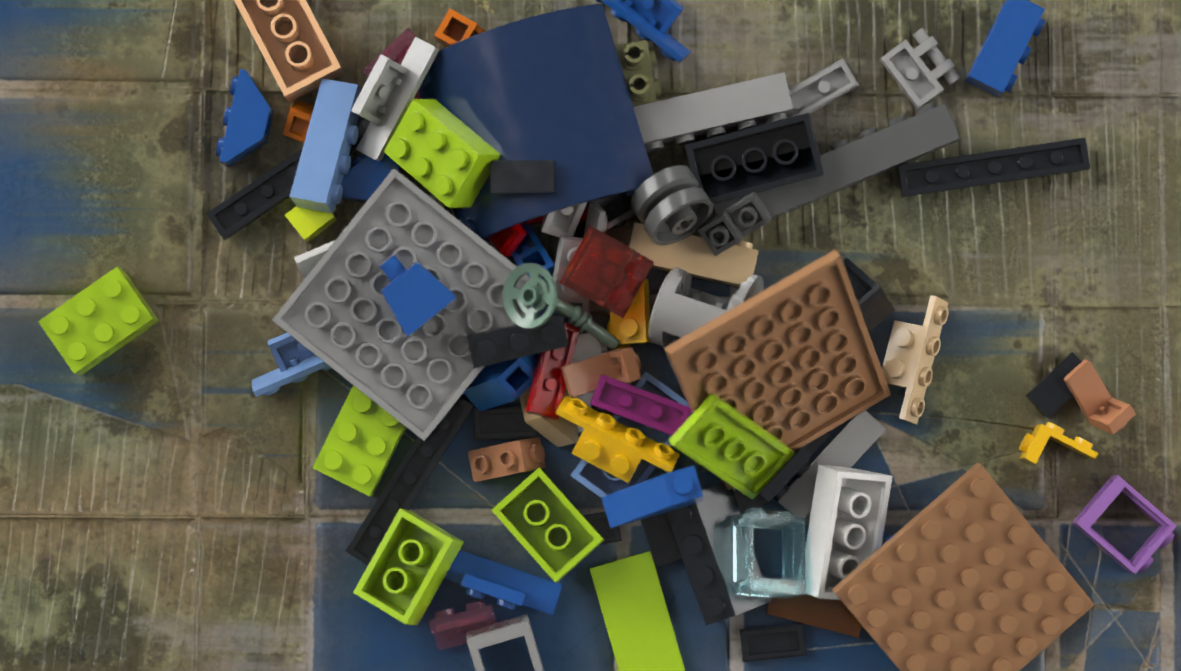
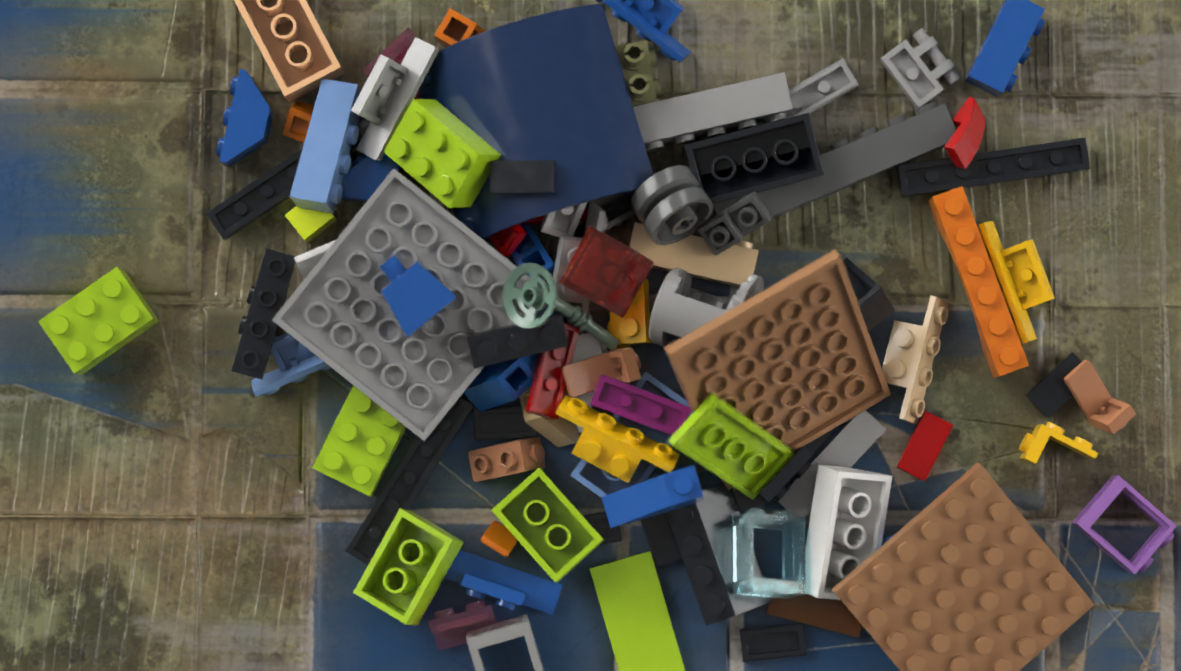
(265, 301): none -> black bracket
(499, 538): none -> orange slope
(924, 446): none -> red tile
(969, 134): none -> red slope
(979, 280): none -> orange arch
(1020, 277): none -> yellow bracket

